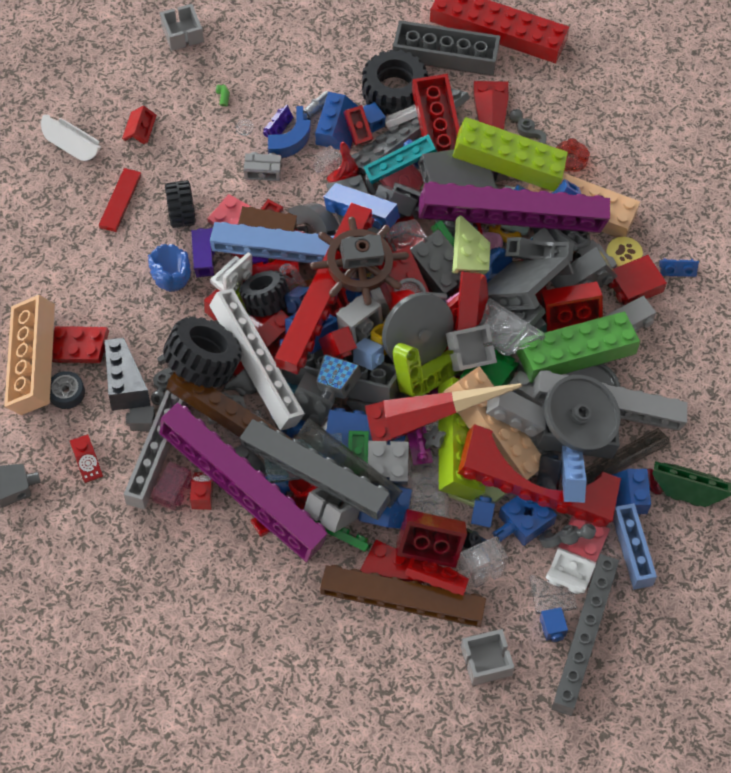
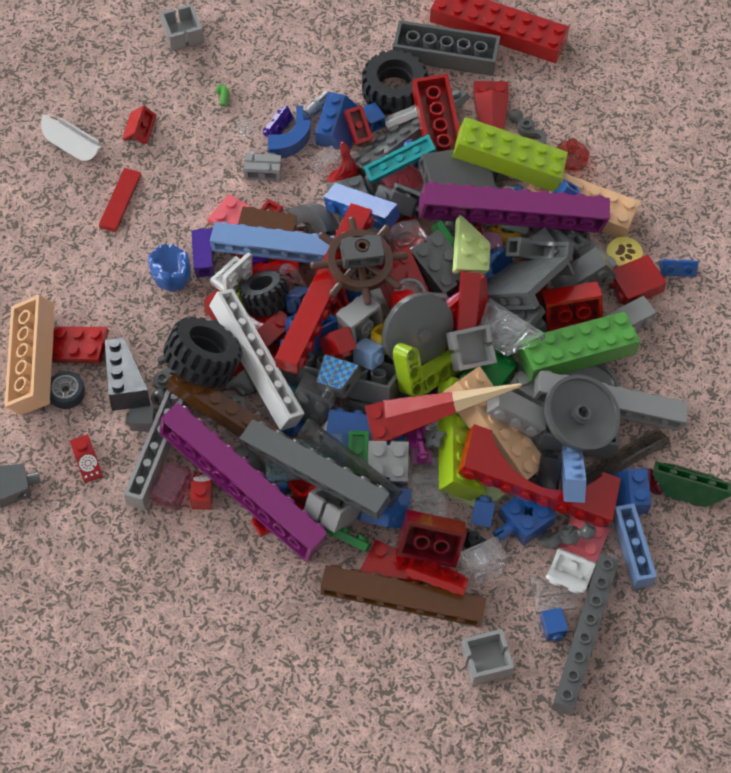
(180, 204): black tyre -> none

